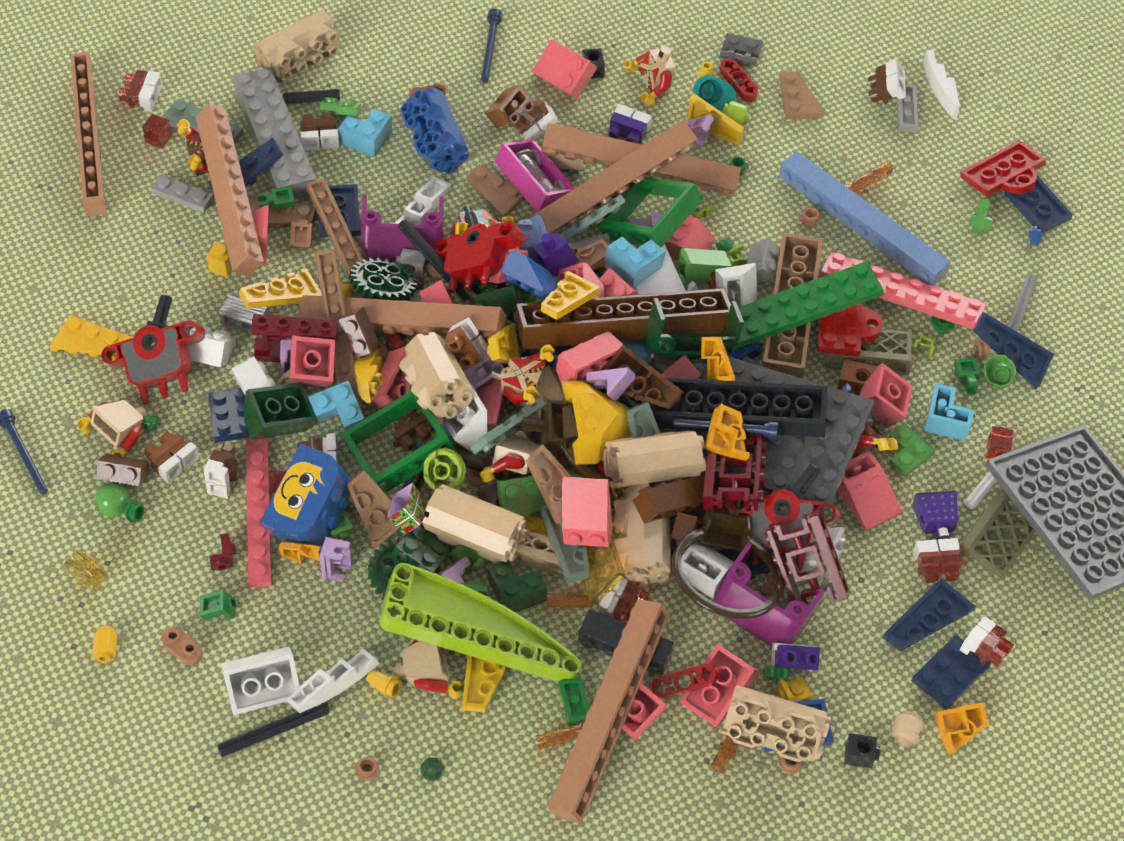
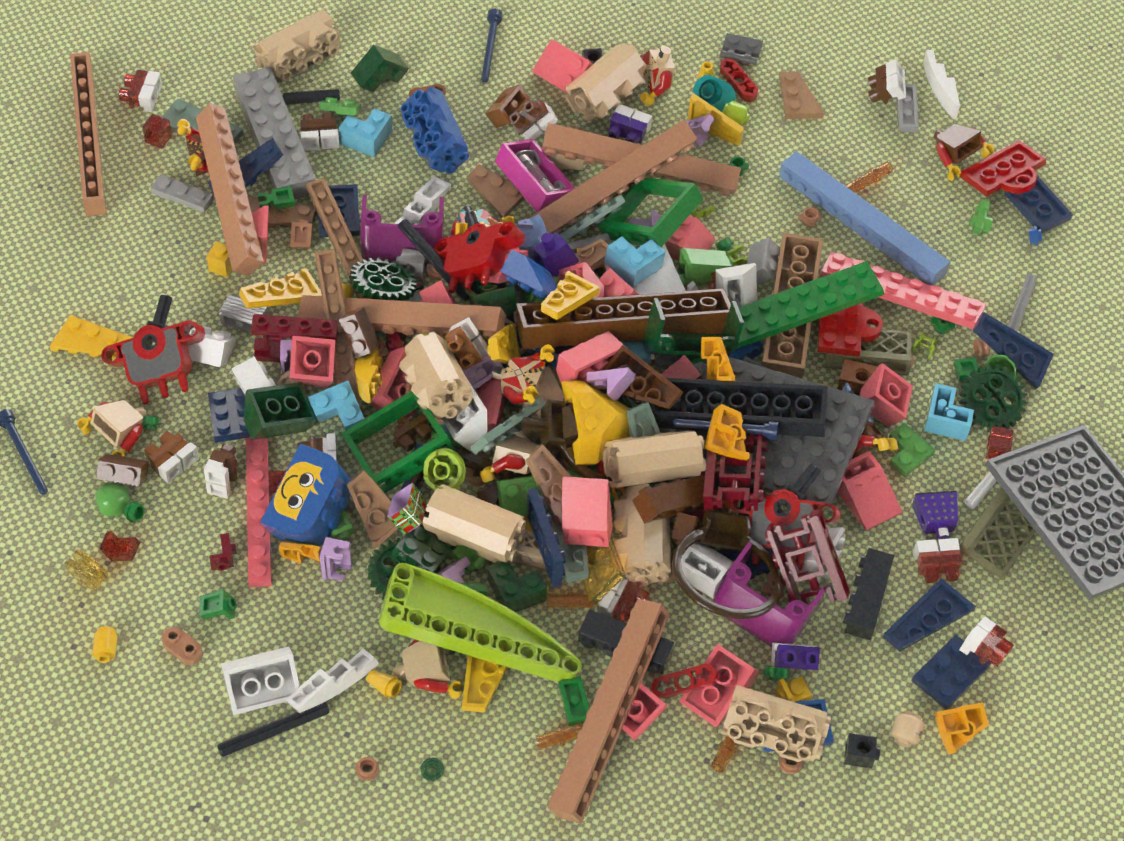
(119, 548): none -> clear red bracket
(378, 65): none -> dark green brick
(545, 538): none -> dark blue plate
(606, 81): none -> tan brick
(869, 593): none -> black brick
(958, 144): none -> reddish brown torso
(1006, 388): none -> dark green gear

